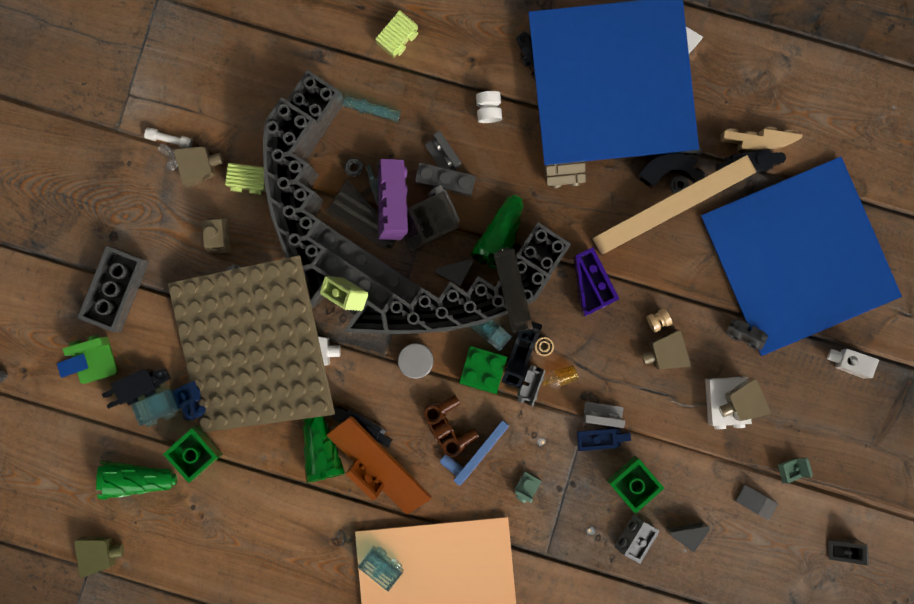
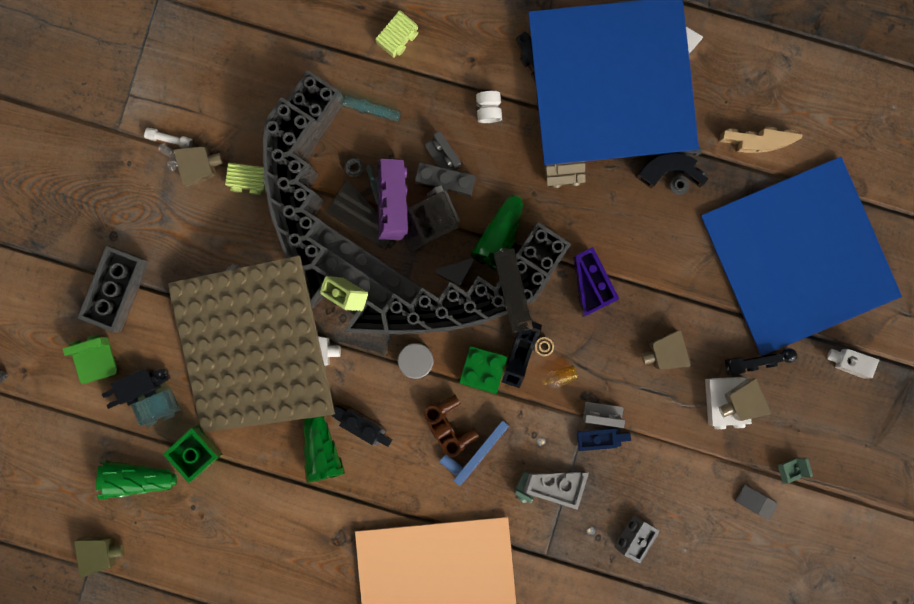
(72, 365): blue sticker -> none
(187, 399): dark blue plate -> none
(216, 235): dark tan torso -> none
(375, 468): dark orange bracket -> none
(381, 567): clear light blue brick -> none
(493, 334): clear light blue slope -> none
(529, 393): dark grey hinge -> none
(560, 488): none -> light grey wing
(635, 484): green brick -> none
(659, 320): tan wheel -> none
(674, 205): tan beam -> none
(690, 535): dark grey slope -> none
(738, 331): dark grey hinge -> none
(738, 365): none -> black plate
(761, 160): black hinge -> none
(849, 551): dark grey slope -> none

